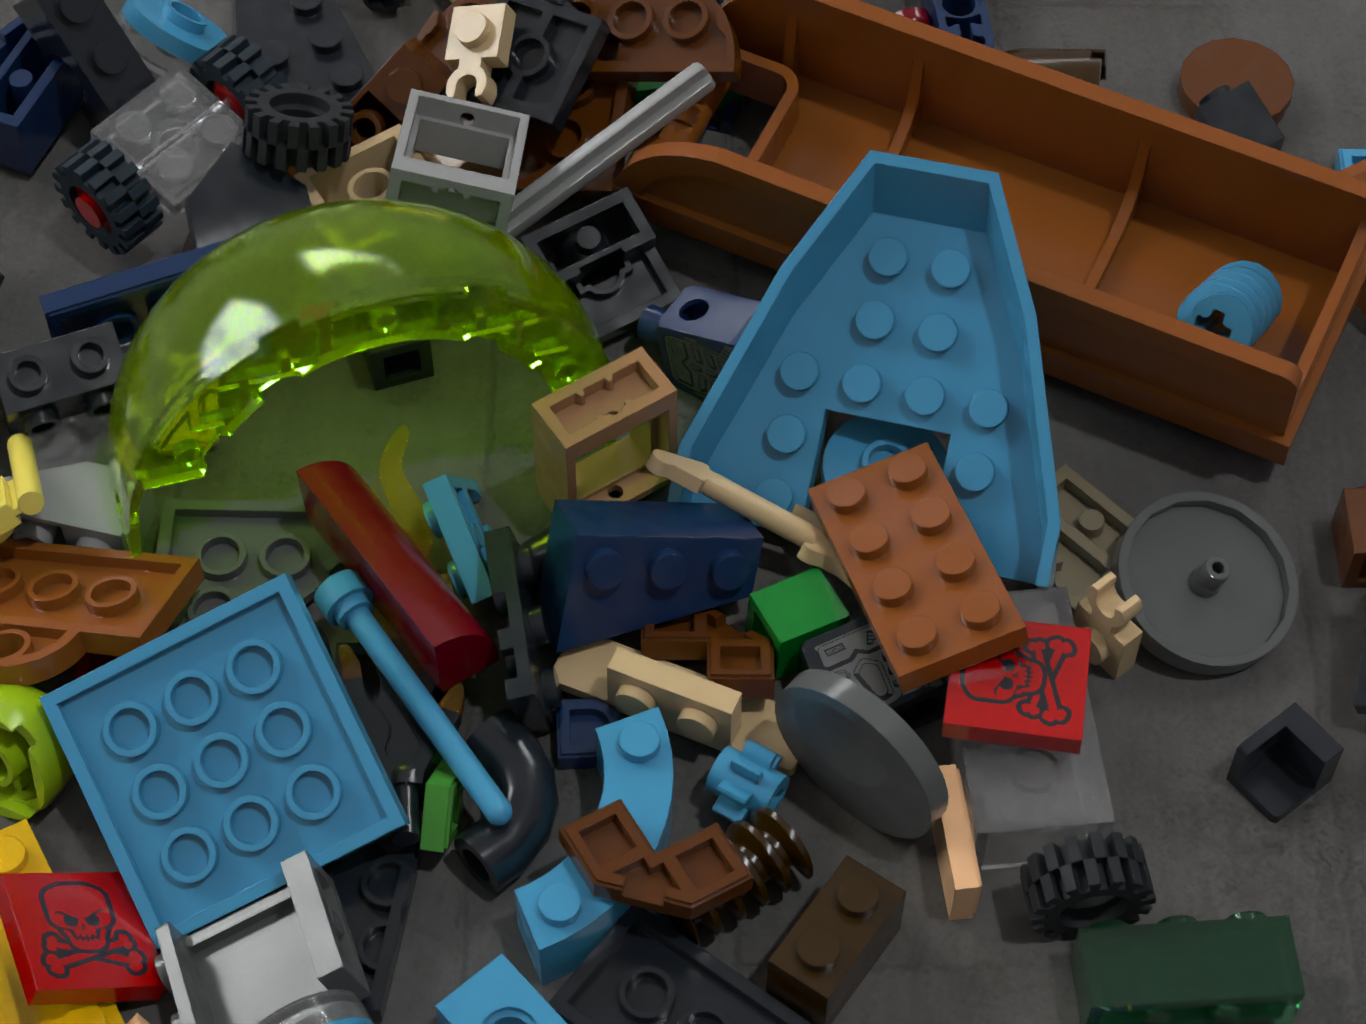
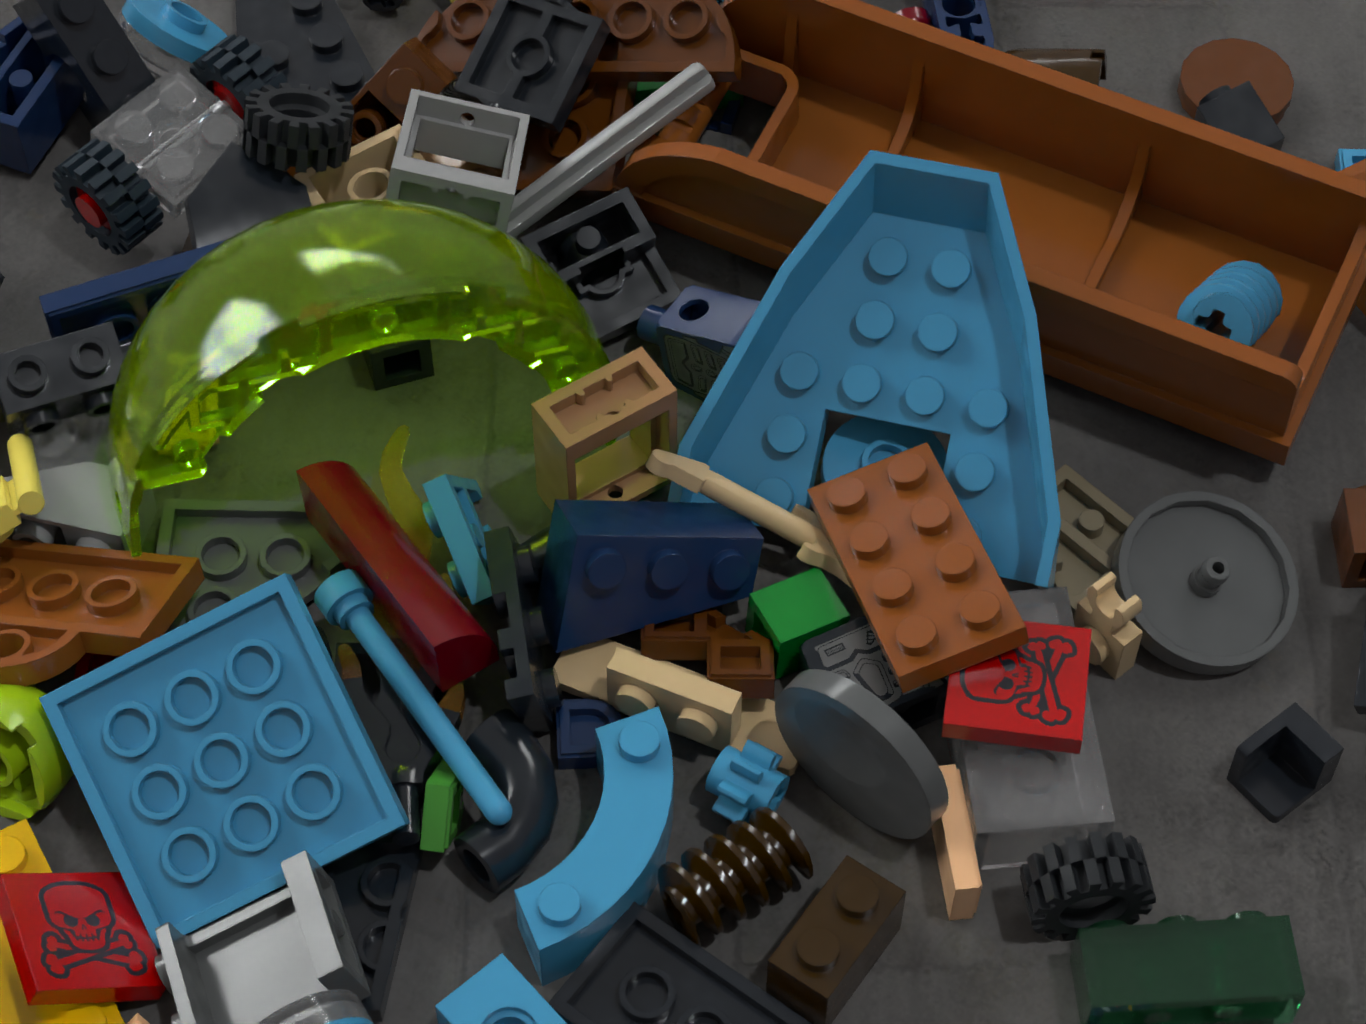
(476, 43): tan plate -> none
(675, 881): reddish brown tile -> none

